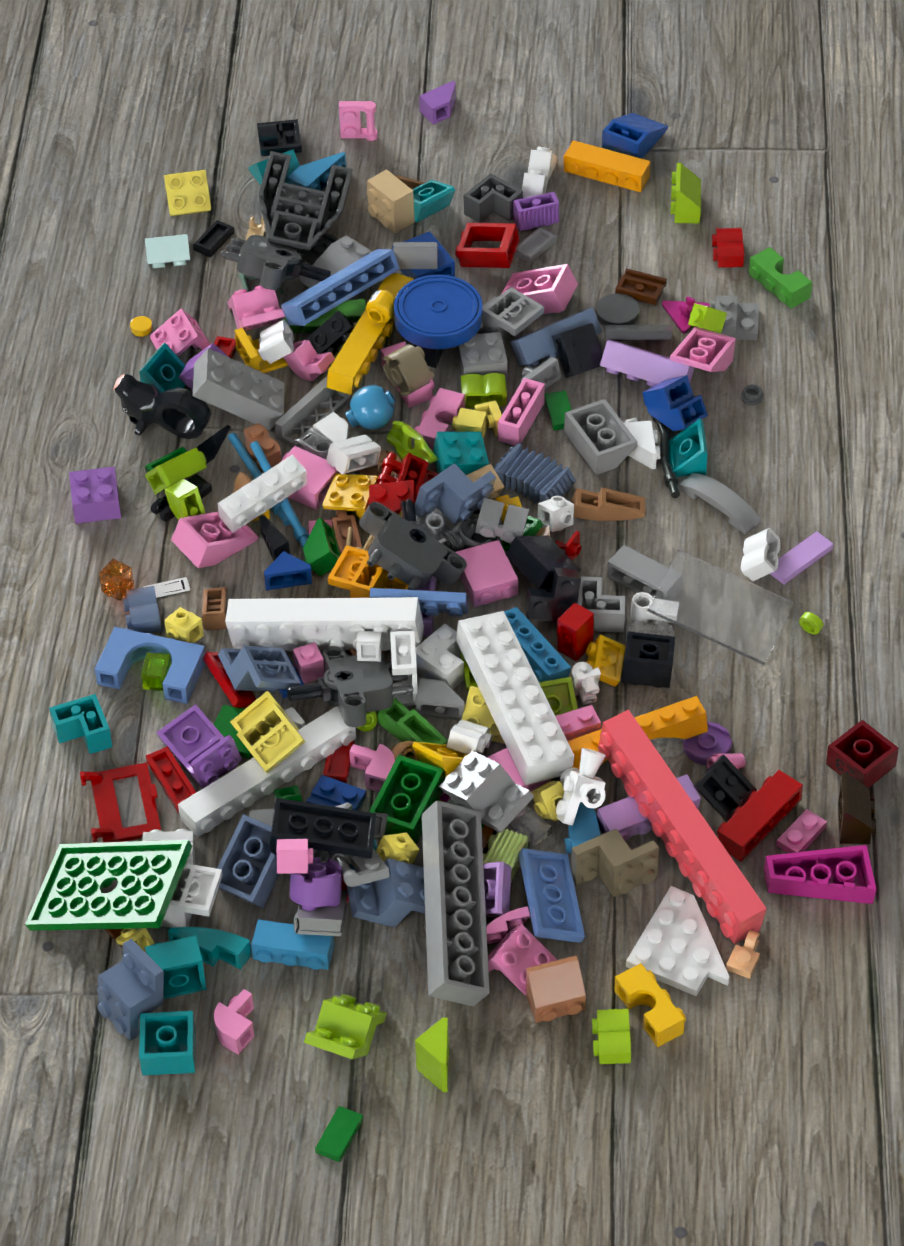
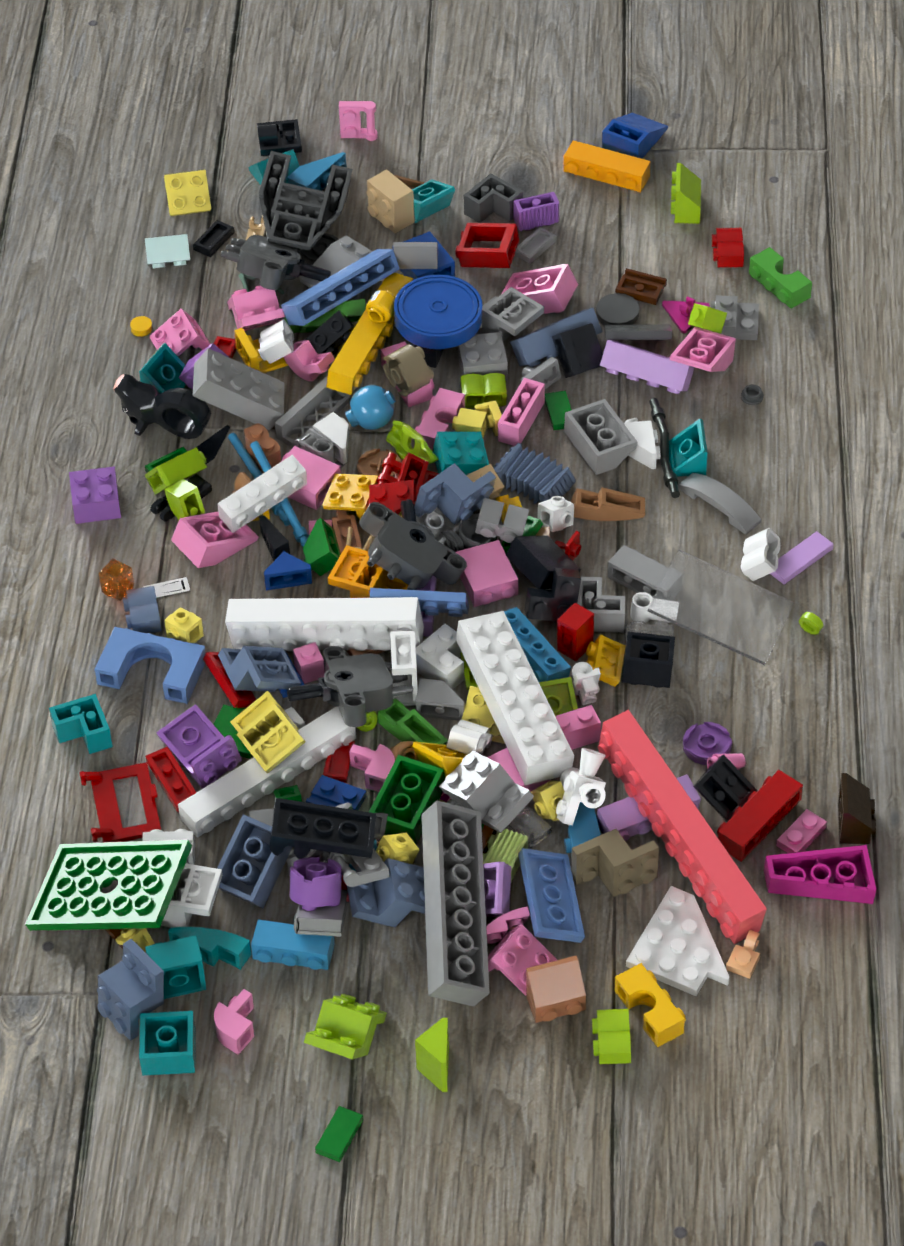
(155, 670): clear neon green brick -> none
(213, 609): medium nougat slope -> none
(293, 856): bright pink brick -> none
(353, 454): white brick -> none
(369, 646): white slope -> none
(438, 103): medium lavender slope -> none
(539, 171): white arch -> none
(674, 403): blue piece -> none
(677, 720): light orange arch -> none
(862, 754): dark red brick -> none

